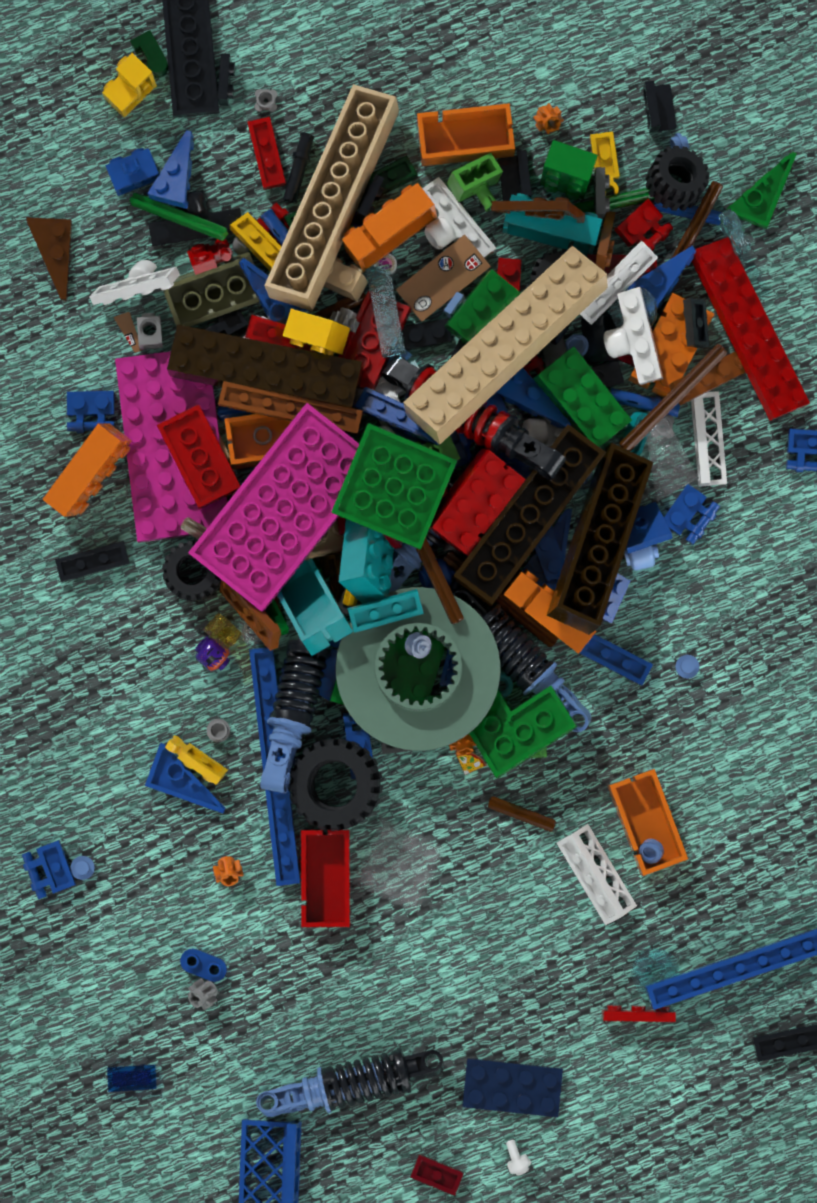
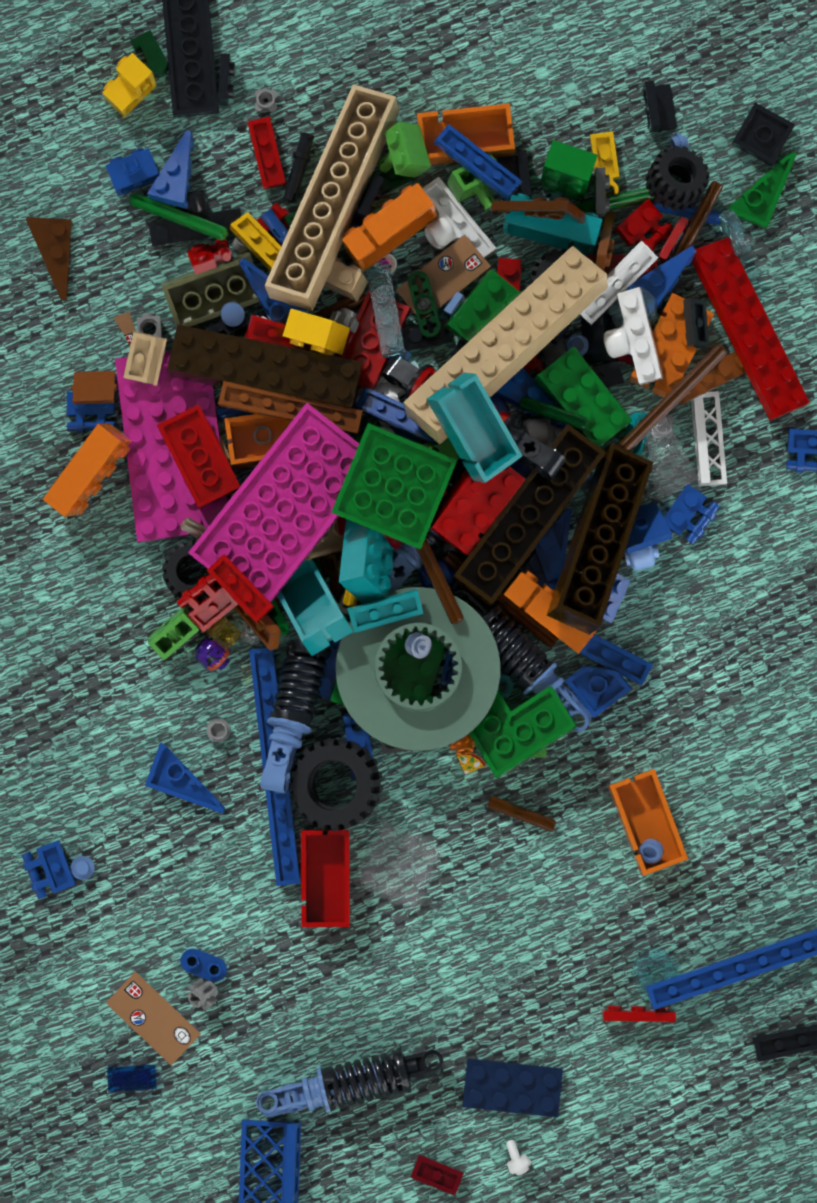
(92, 561): black plate -> none
(93, 387): none -> dark orange piece
(140, 280): white plate -> none
(145, 358): none -> tan plate
(153, 1018): none -> medium nougat sticker
(173, 633): none -> bright green brick
(197, 760): yellow plate -> none
(211, 608): none -> red plate
(228, 871): orange gear -> none
(232, 314): none -> medium blue tile
(240, 588): none -> red plate
(406, 150): none -> bright green brick
(414, 290): none -> dark green beam
(474, 427): none -> teal piece
(477, 162): none -> blue tile
(548, 118): orange gear -> none
(553, 413): none -> dark green axle
(594, 876): white fence -> none
(598, 687): none -> blue plate
(640, 401): blue pin -> none
(673, 240): none -> red tile
(687, 666): medium blue plate -> none
(763, 134): none -> black plate

